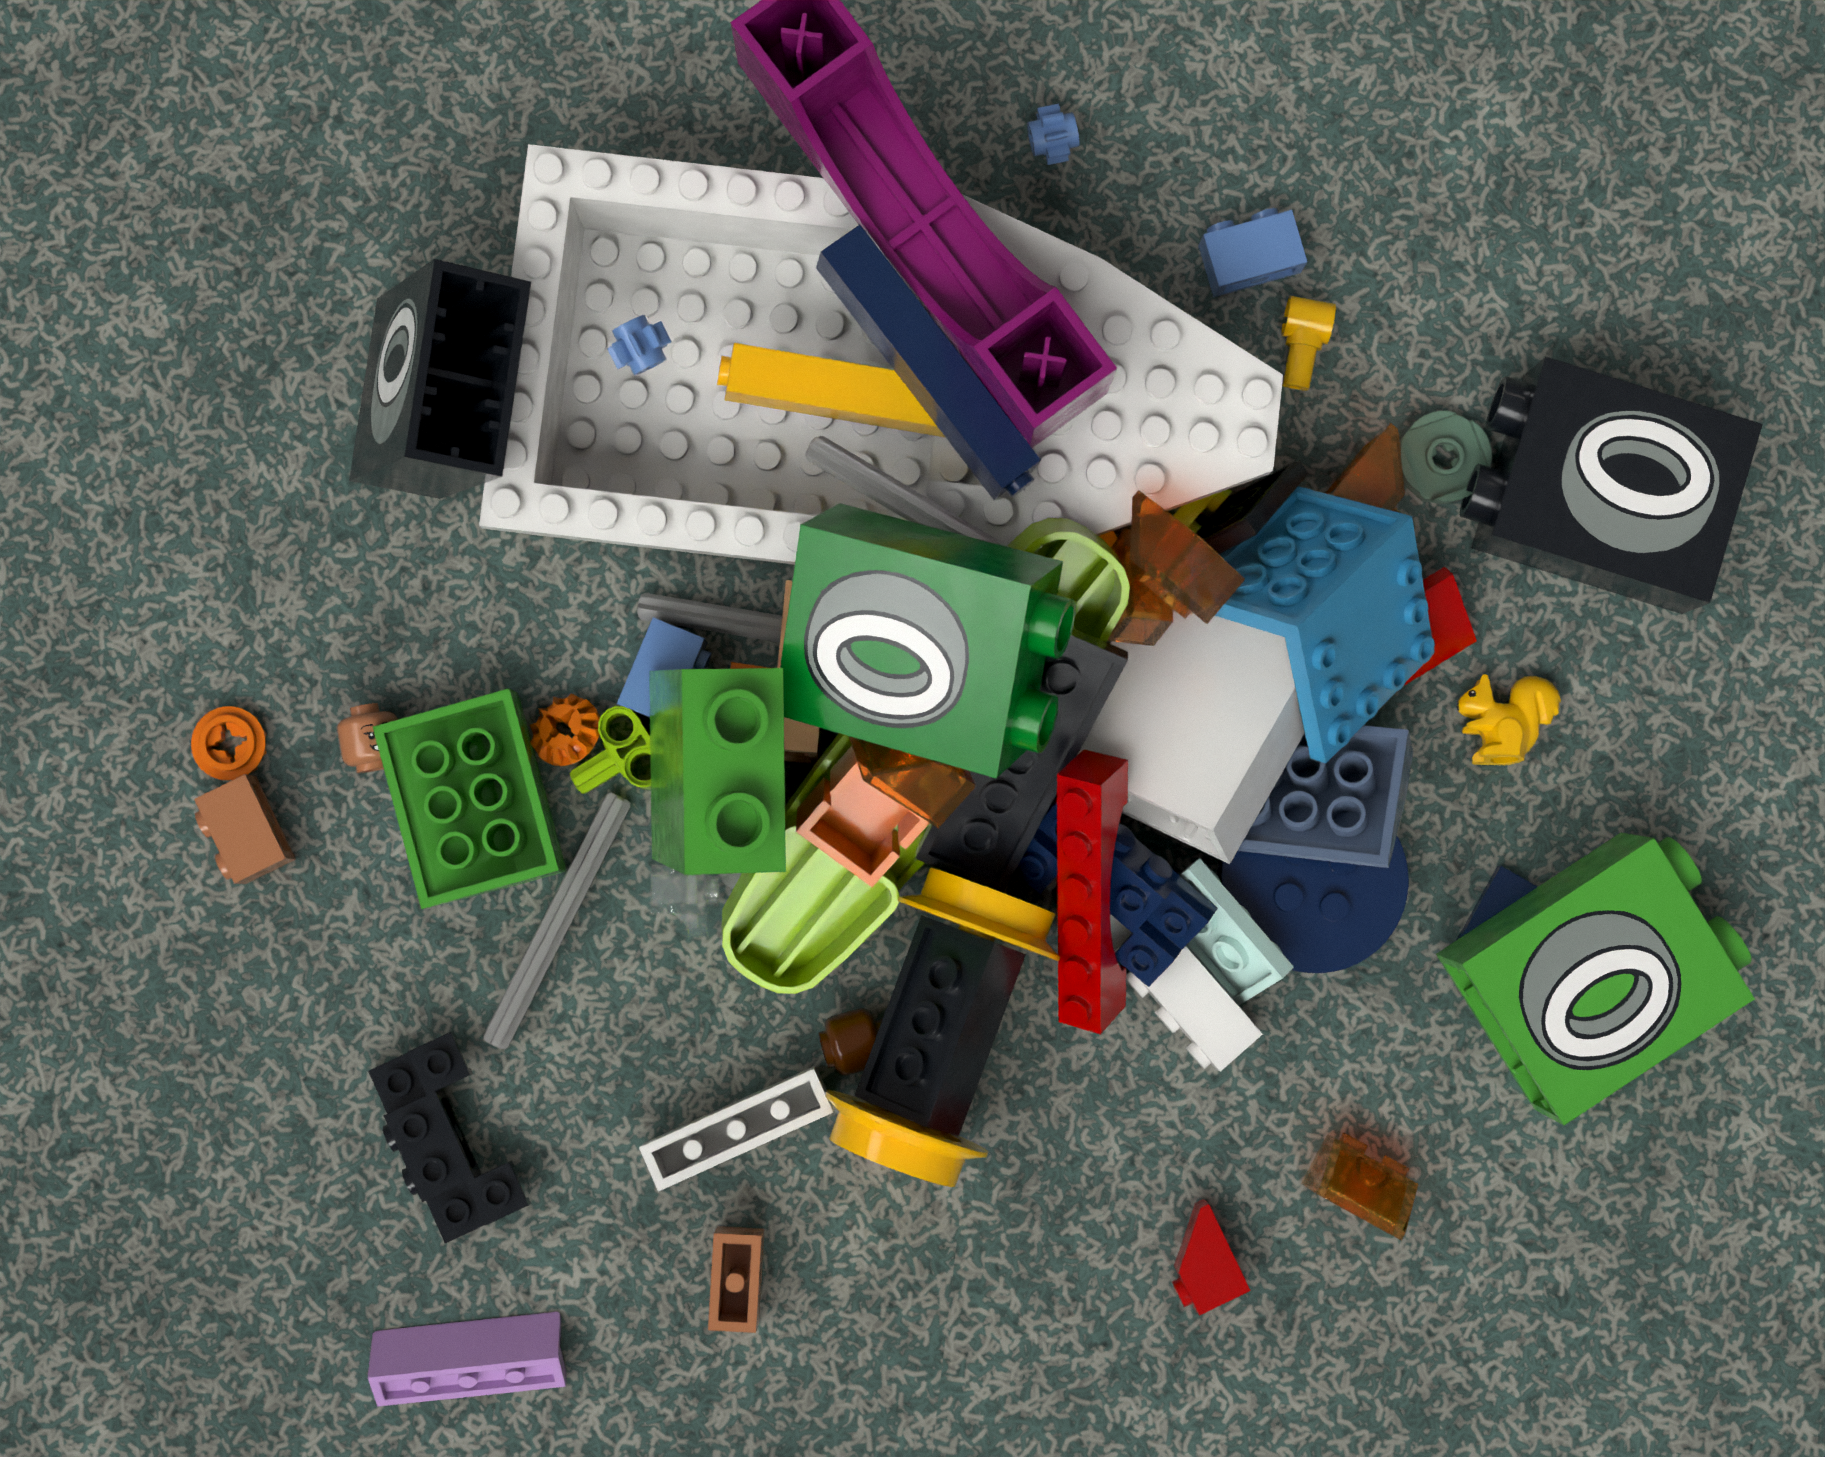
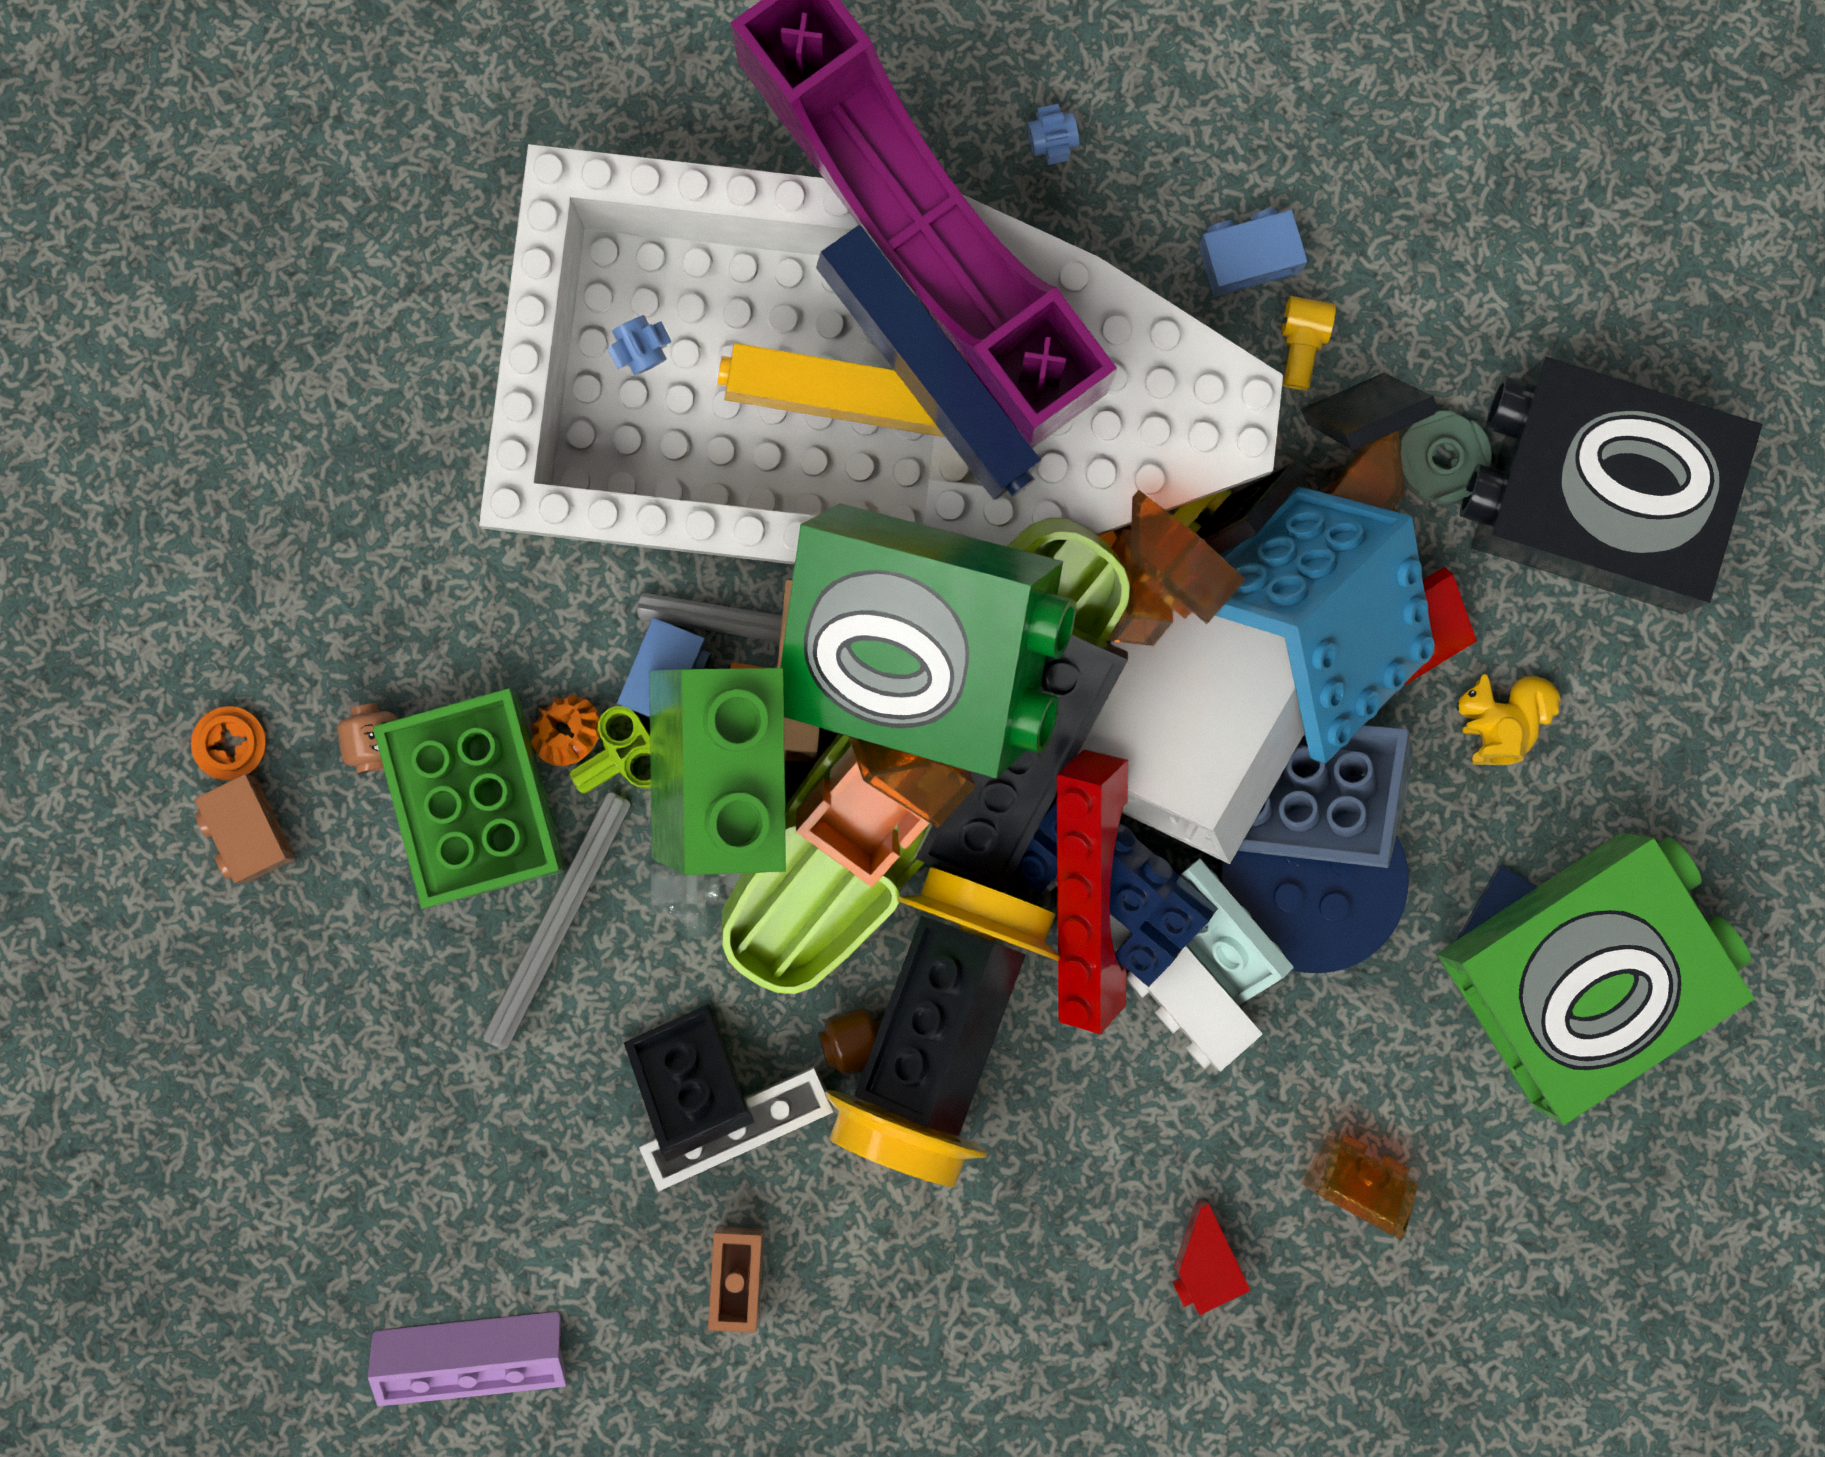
(433, 1144): black bracket -> none
(440, 381): black brick -> none
(688, 1083): none -> black tile
(887, 489): light grey axle -> none
(1369, 411): none -> black tile

